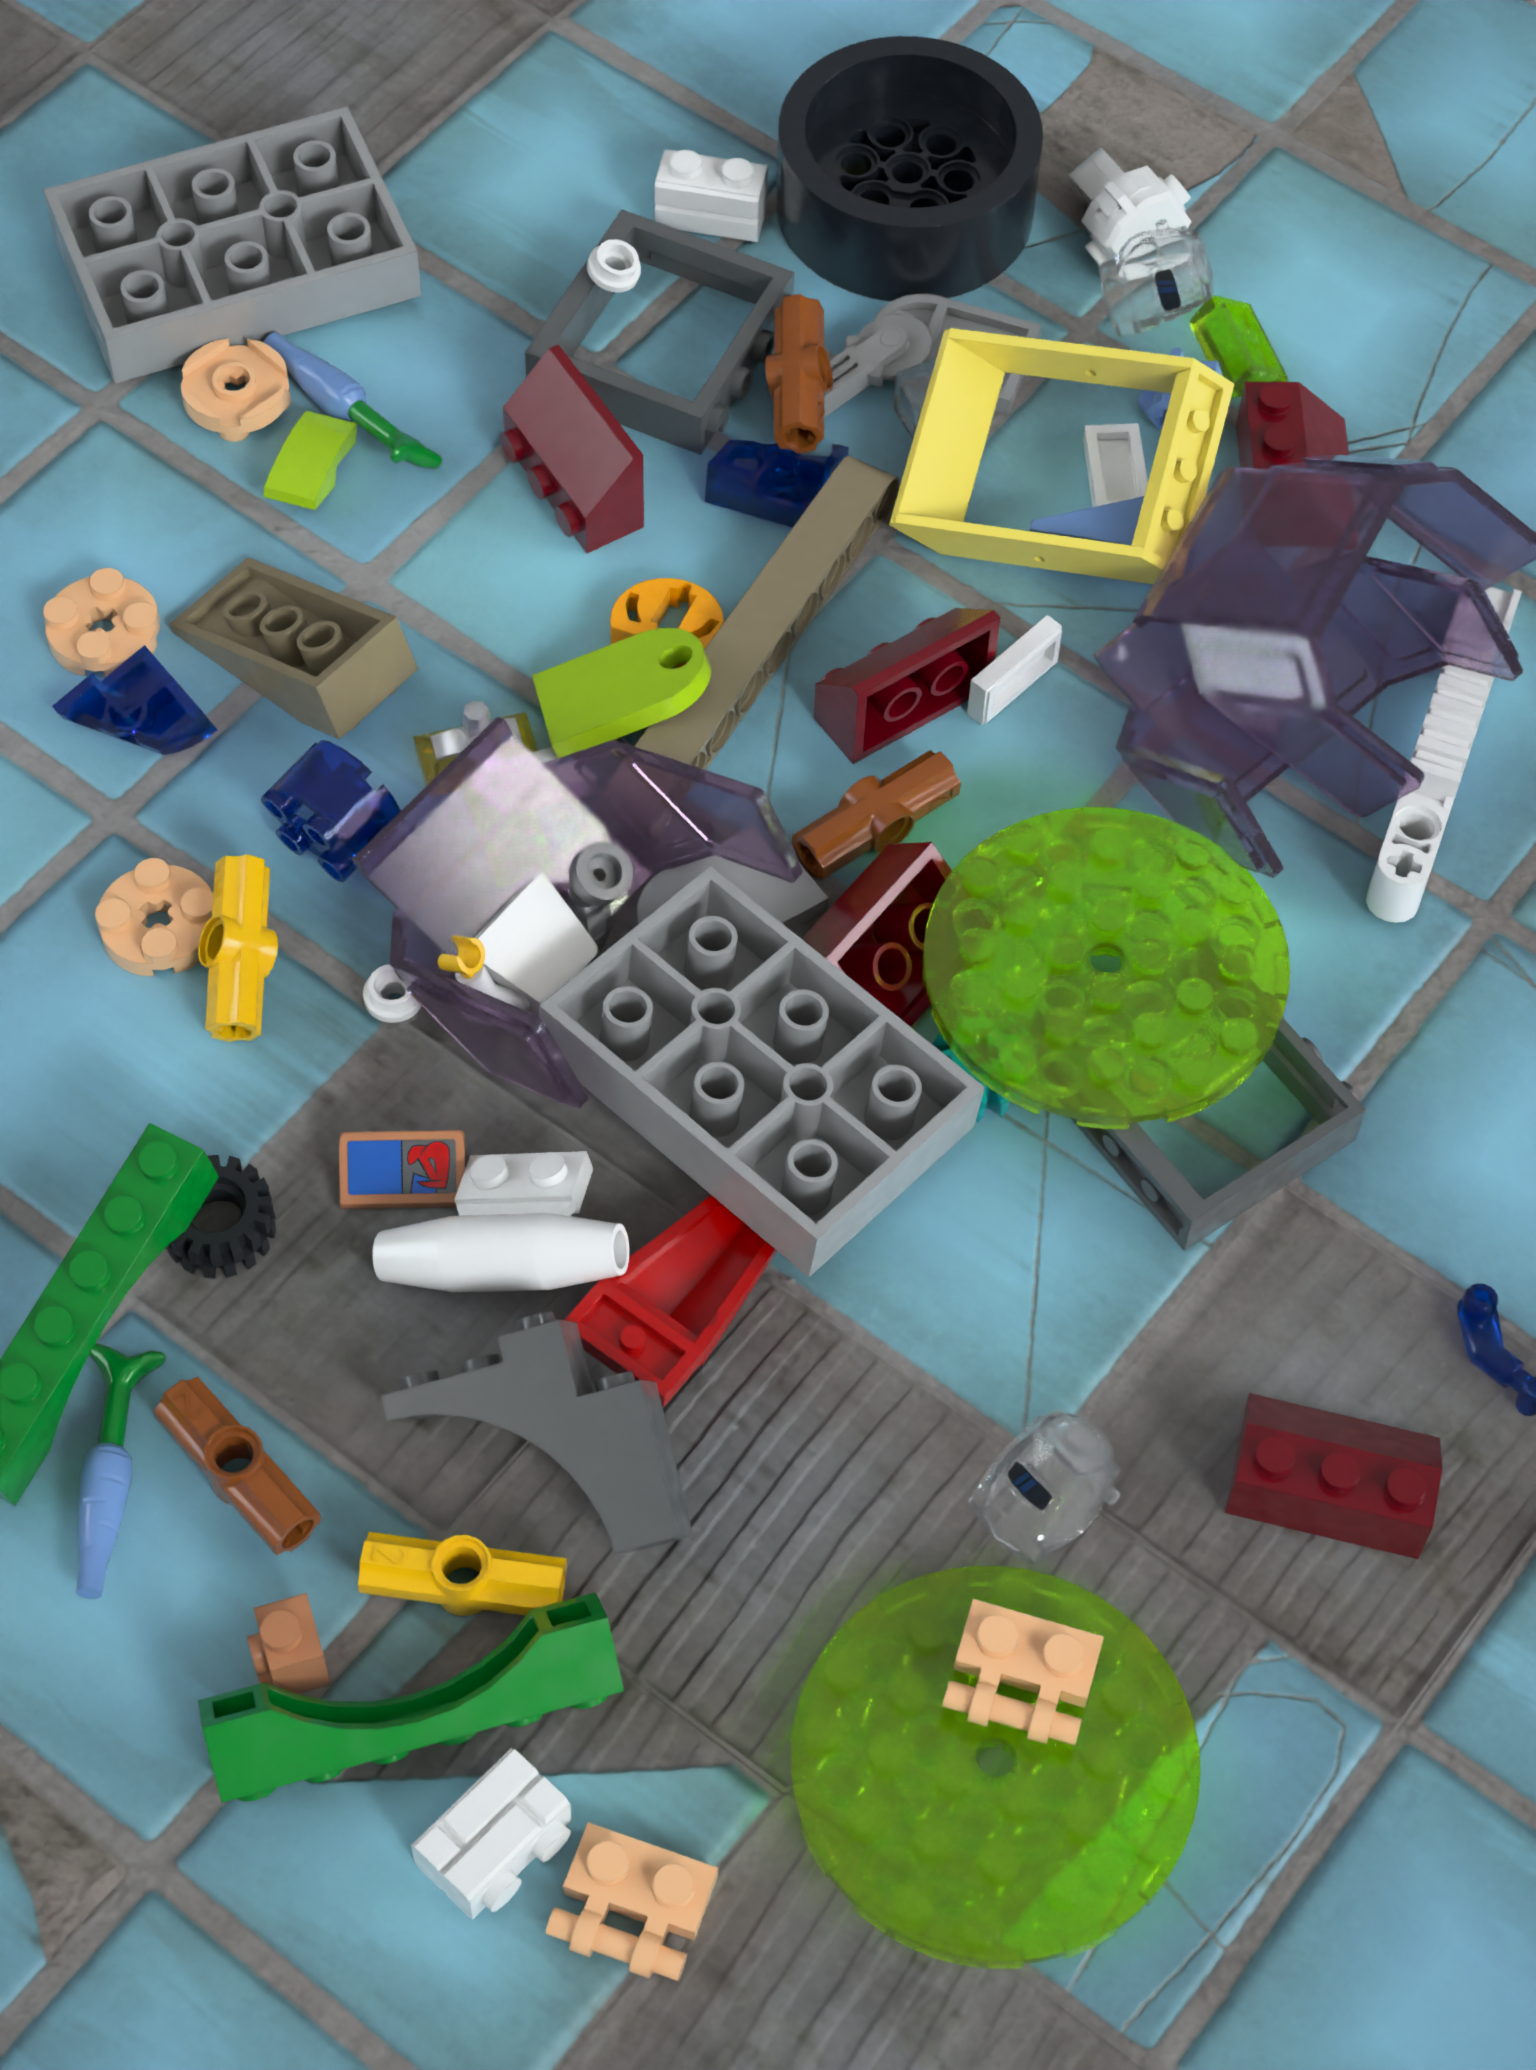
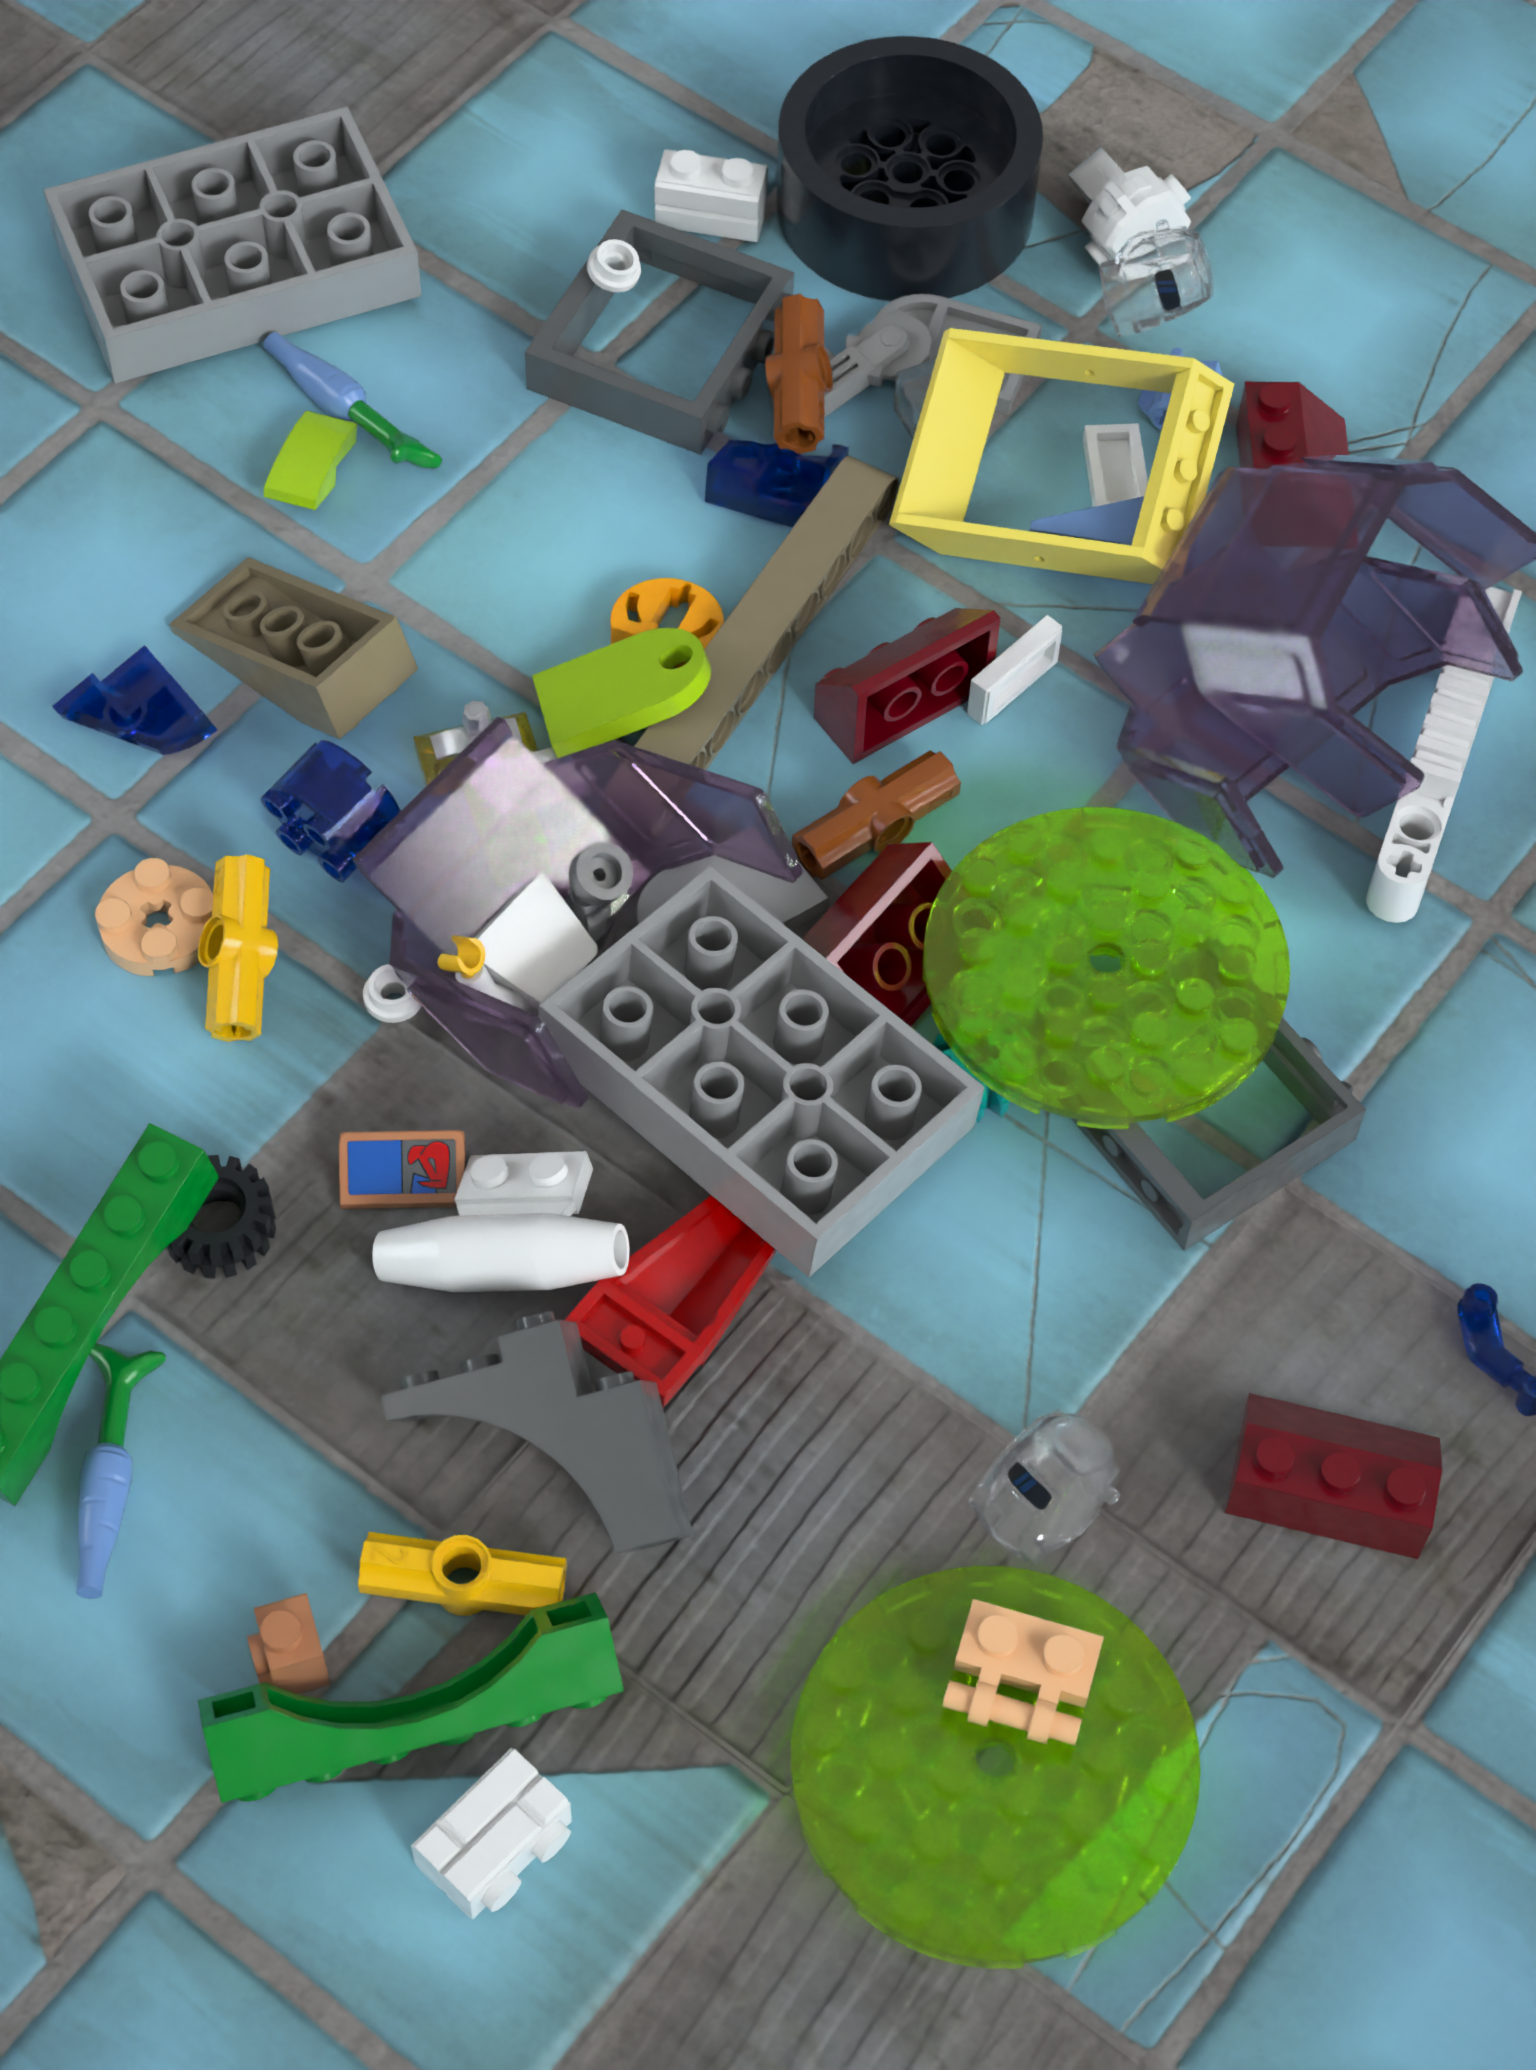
(95, 599): light nougat plate -> none
(239, 411): light nougat plate -> none
(260, 1490): dark orange piece -> none
(575, 453): dark red slope -> none
(639, 1883): light nougat plate -> none
(1236, 339): clear neon green slope -> none

